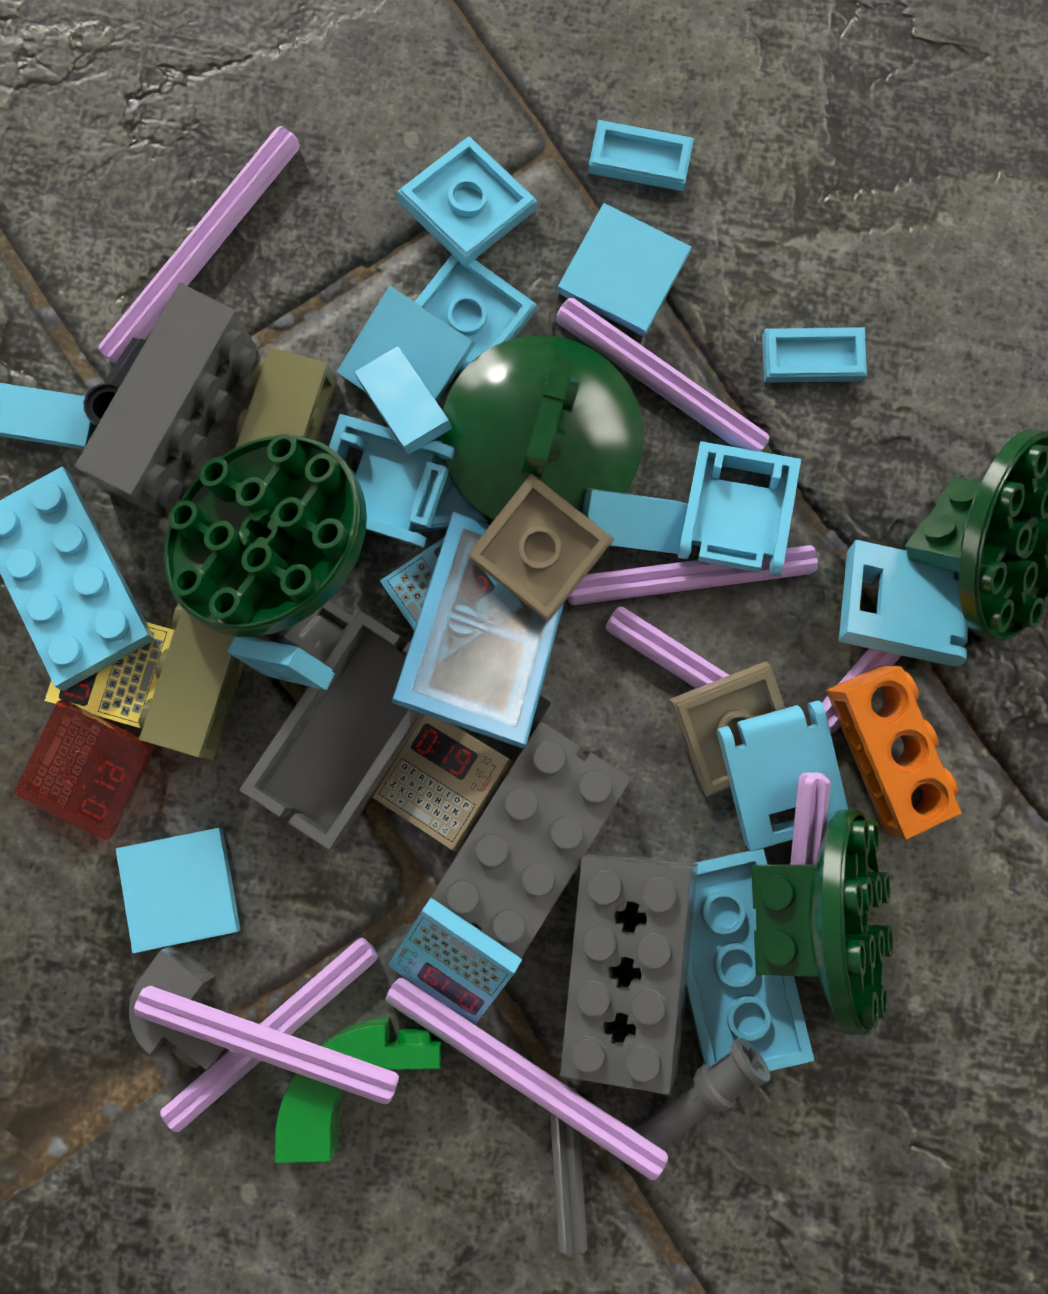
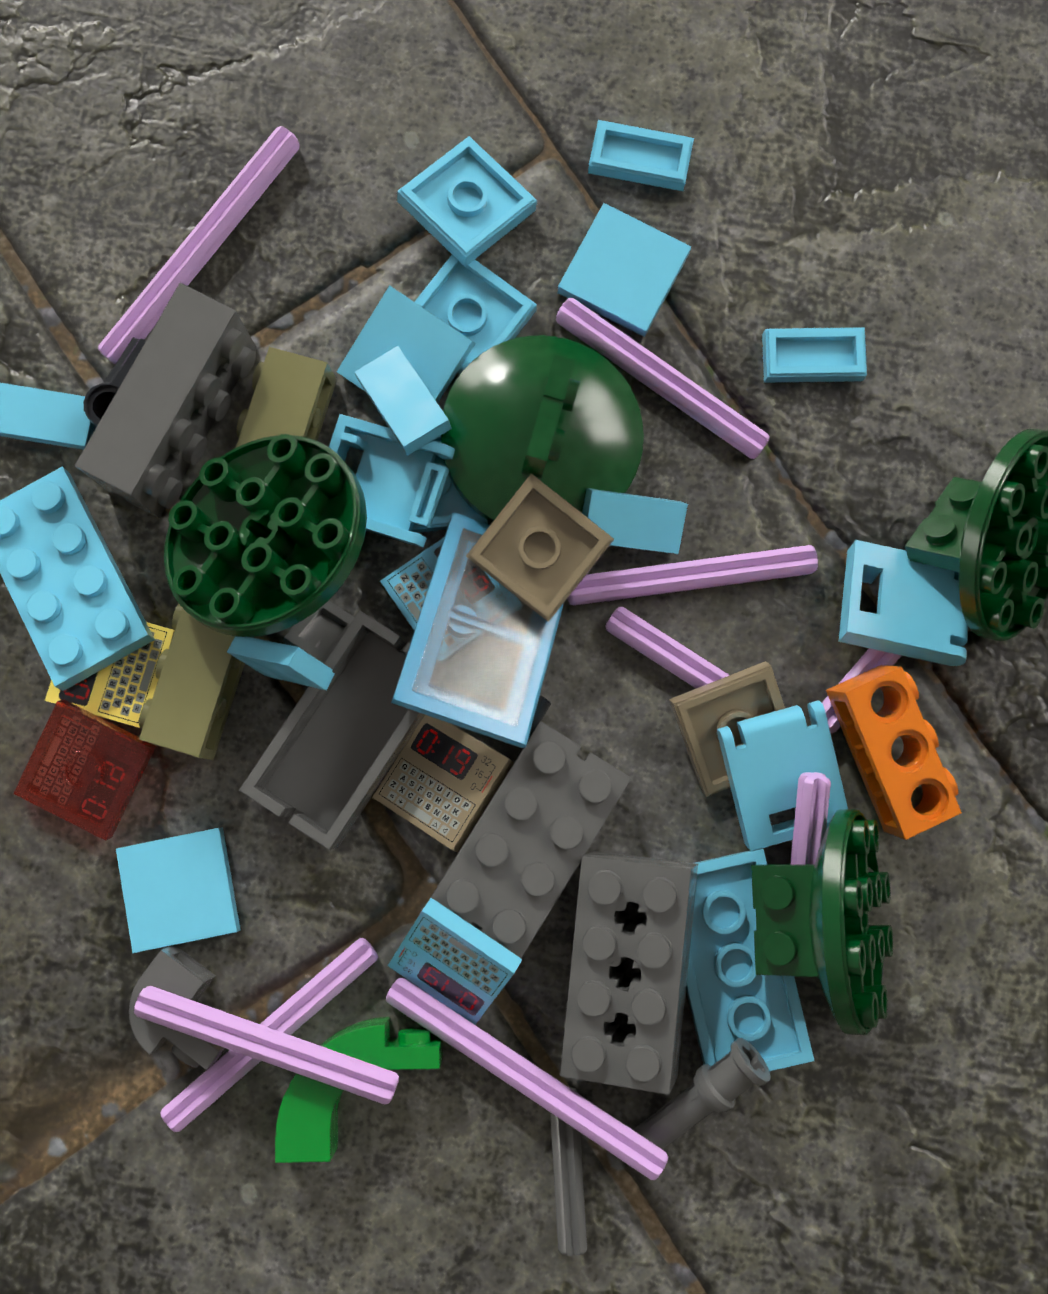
(737, 520): medium azure container -> none

